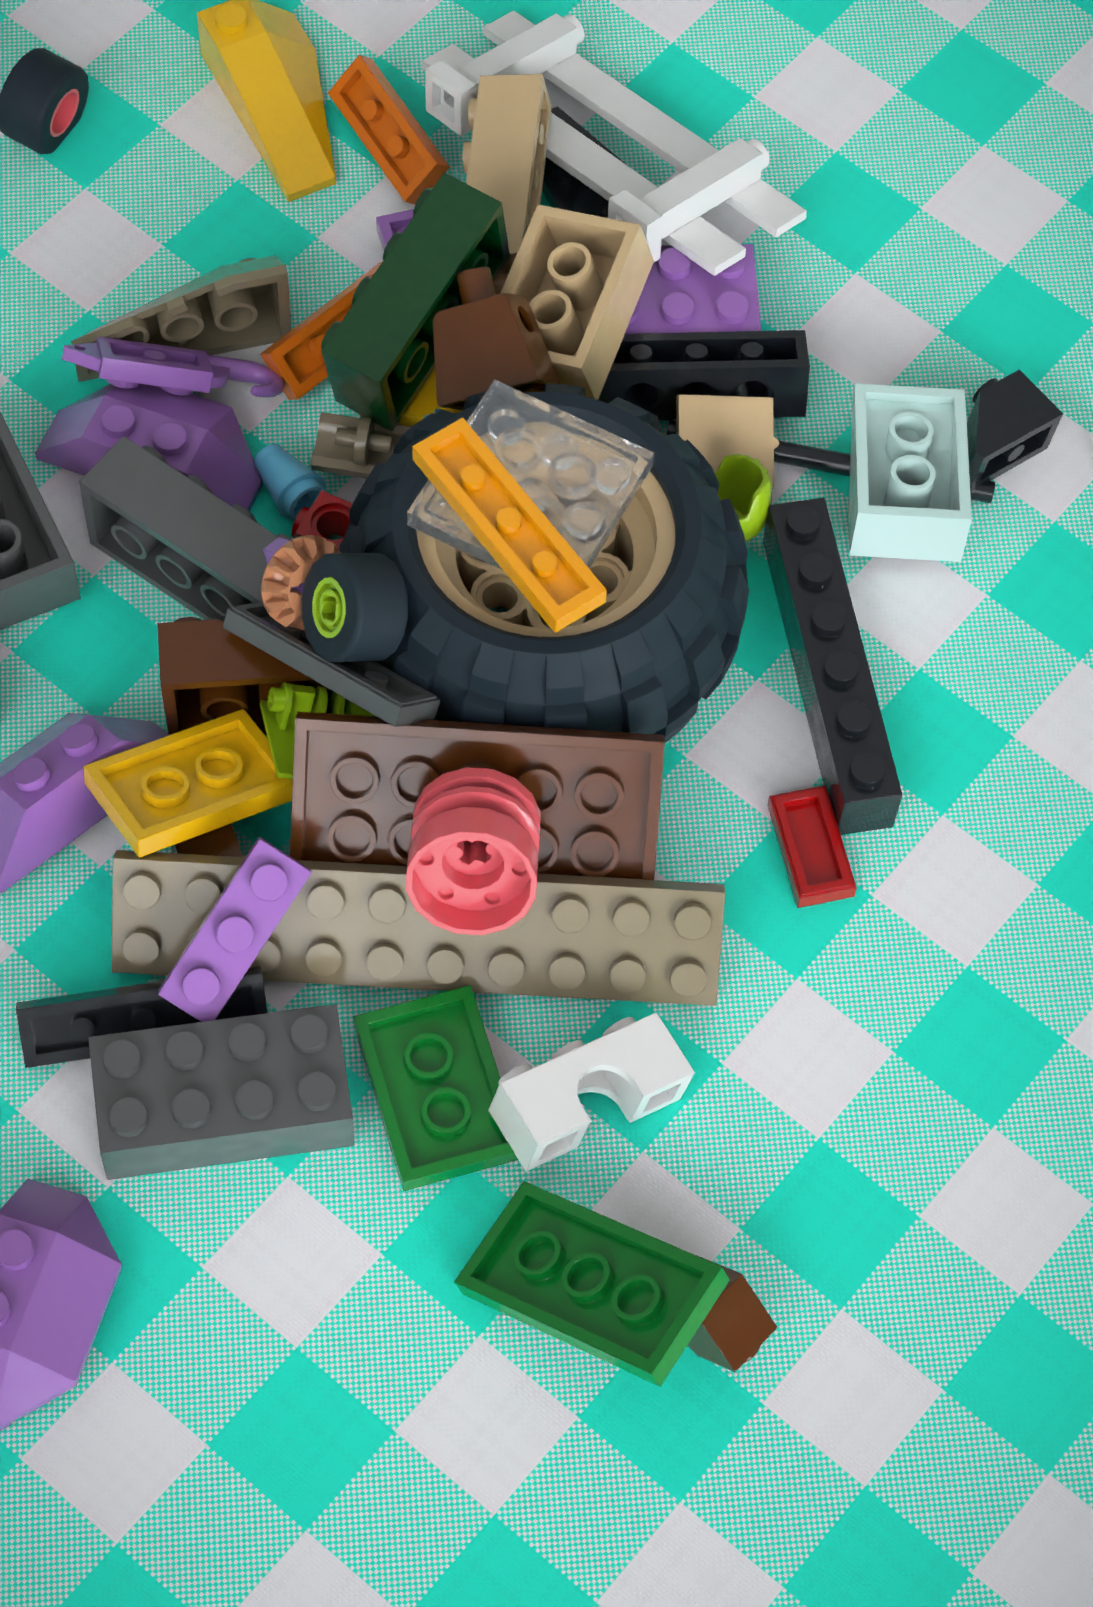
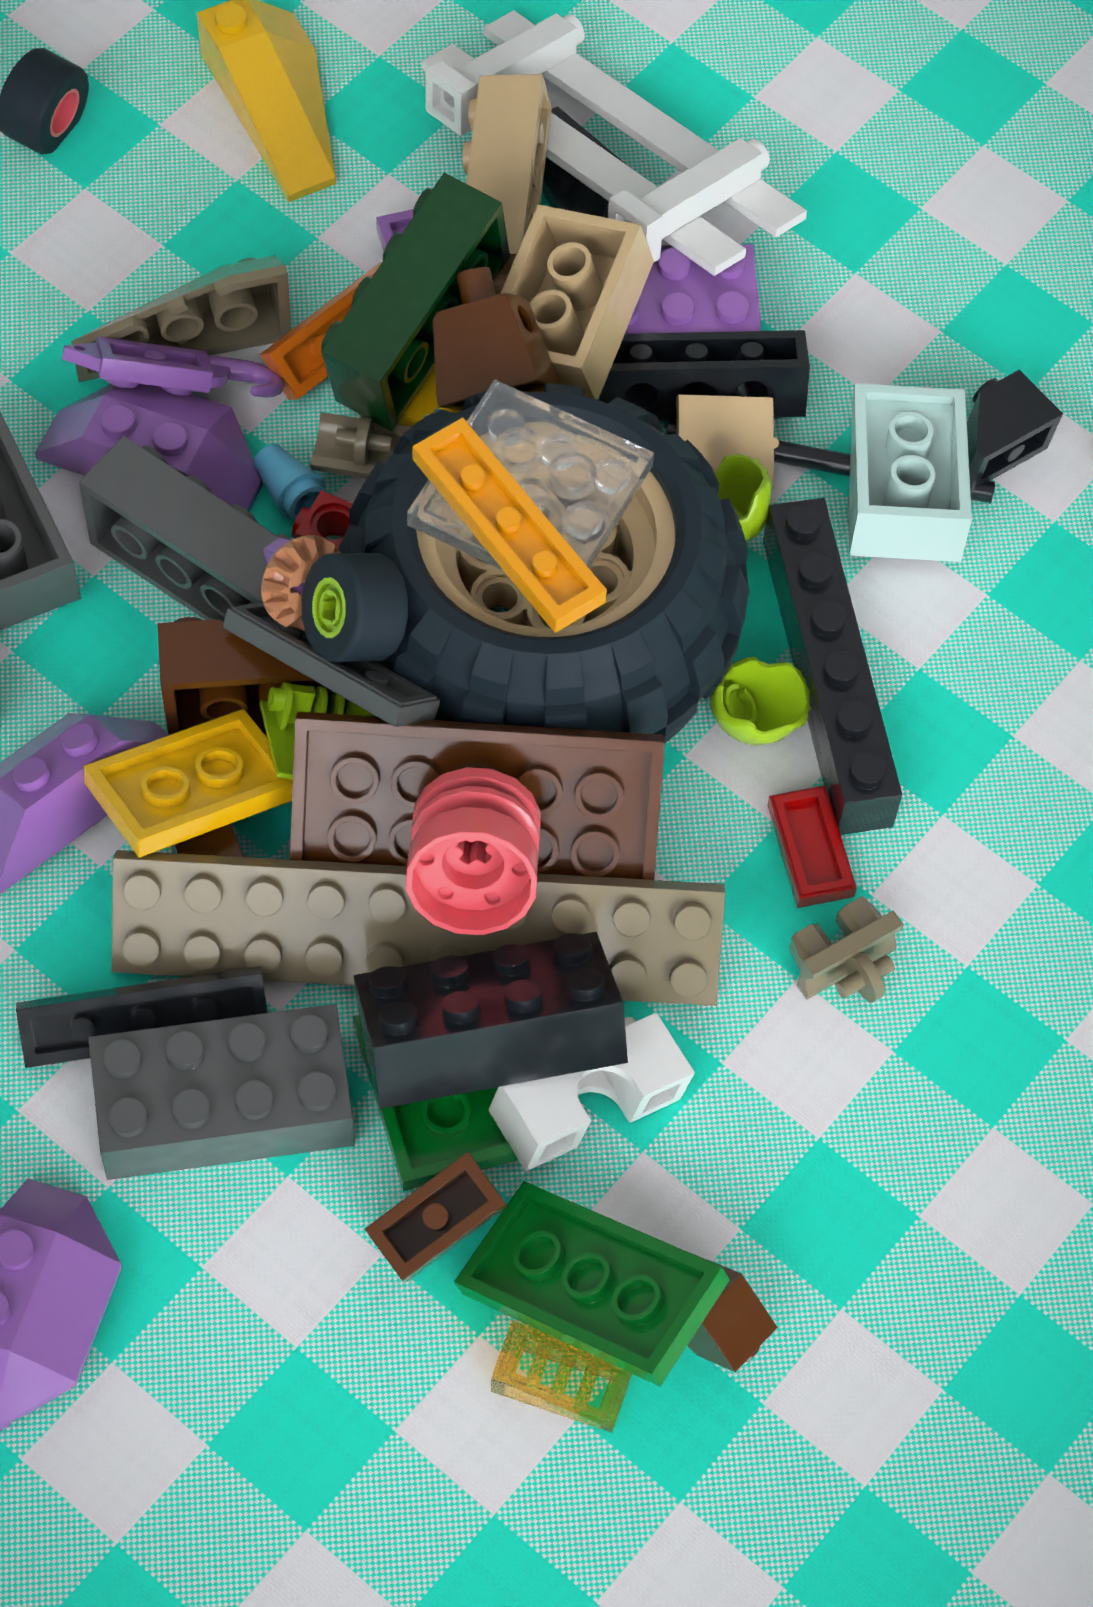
(234, 931): medium lavender plate -> none
(388, 129): orange plate -> none
(436, 1217): none -> reddish brown brick
(490, 1019): none -> black brick
(531, 1392): none -> clear yellow slope
(761, 701): none -> lime hair
(852, 962): none -> dark tan hips

